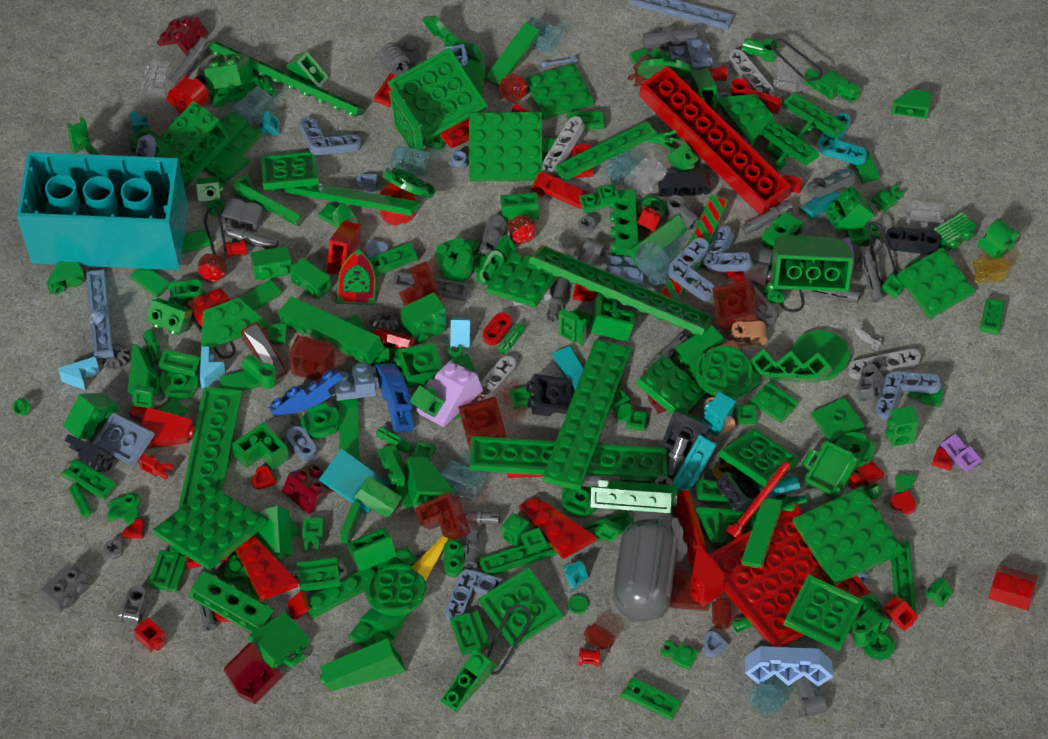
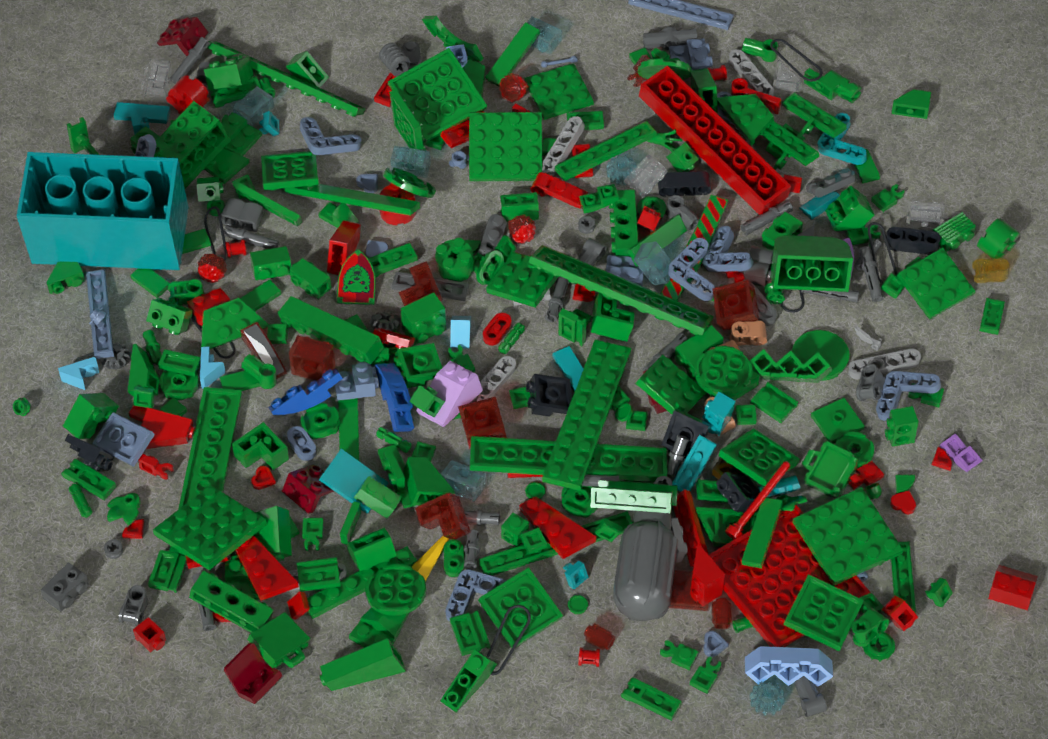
(154, 113): none -> teal tile
(535, 489): none -> green piece
(705, 677): none -> green plate

